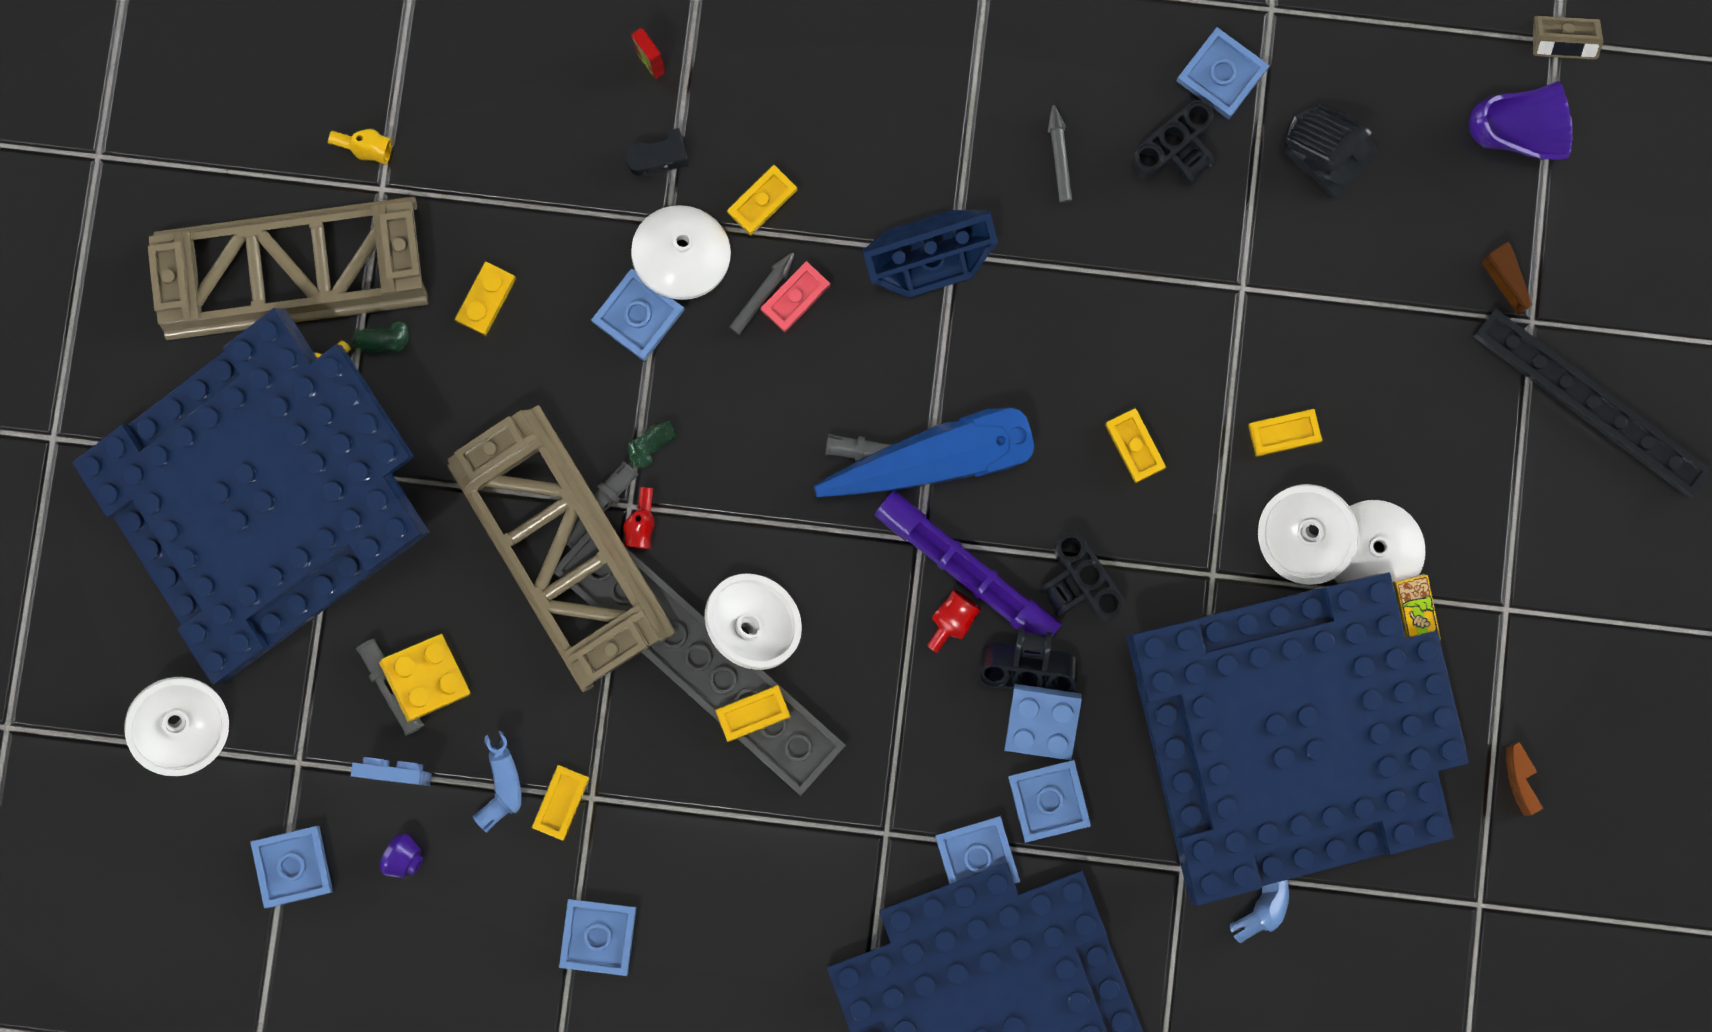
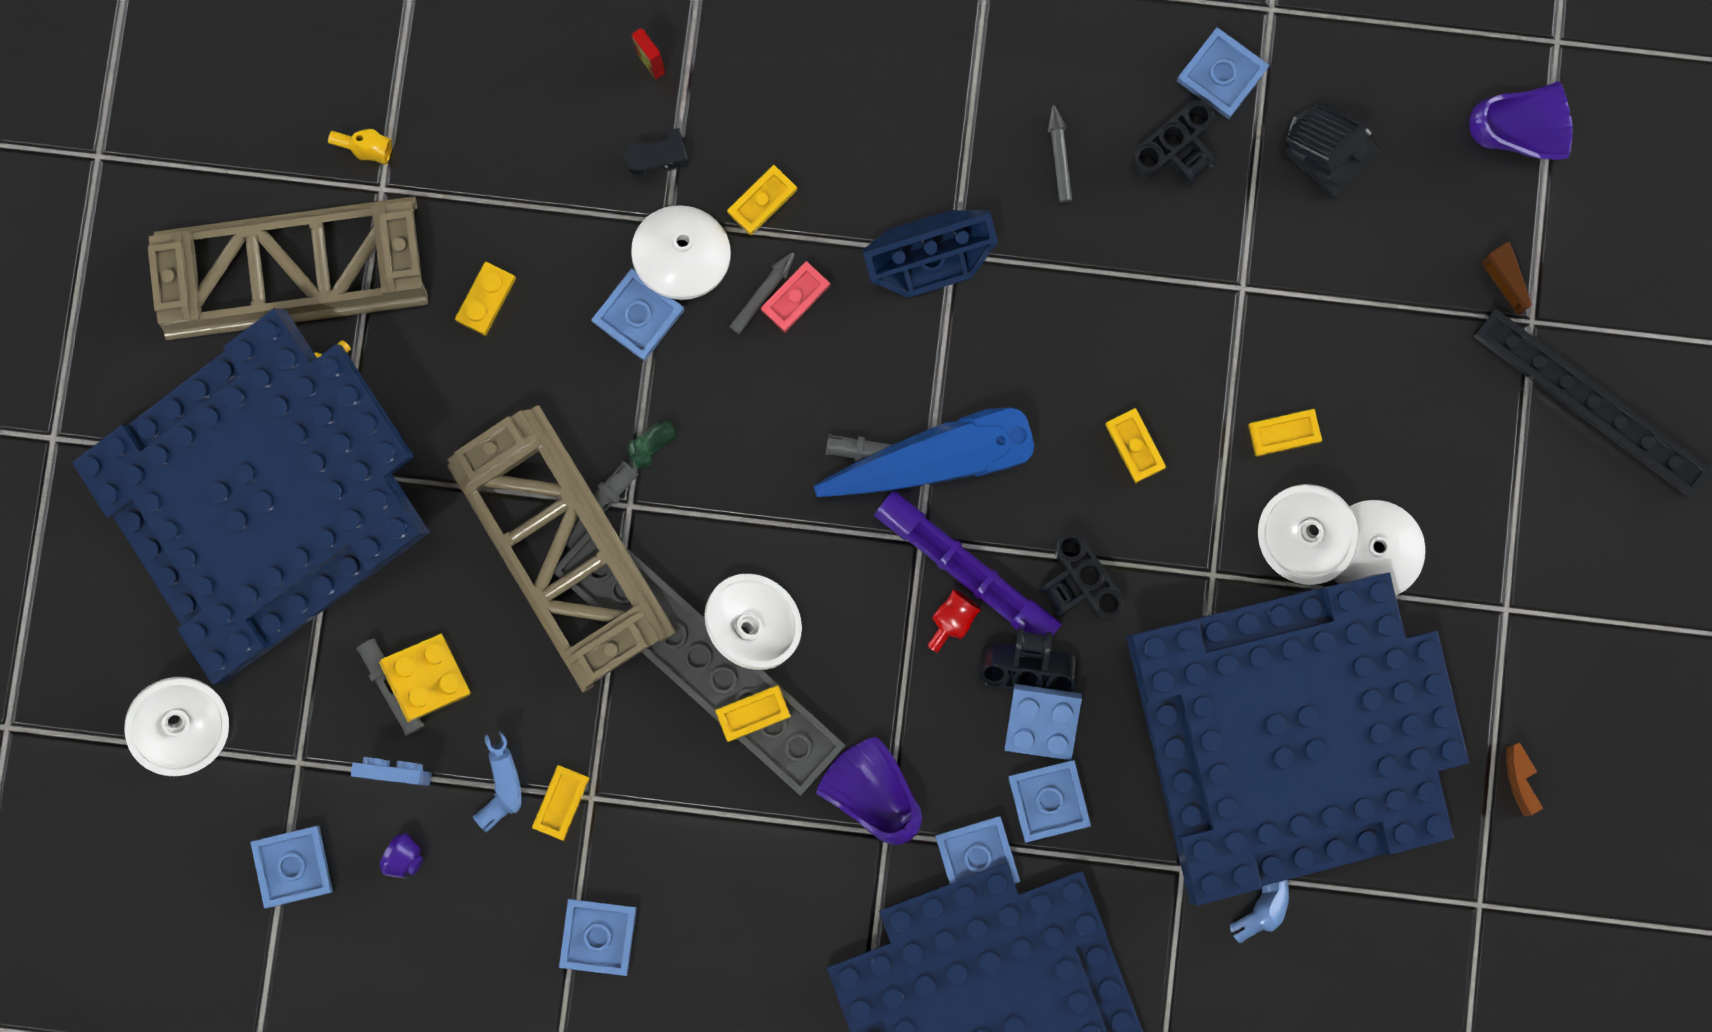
(381, 338): clear green arm -> none
(641, 523): red piece -> none
(873, 792): none -> dark purple hair
(1416, 605): tile -> none
(1567, 37): dark tan slope -> none

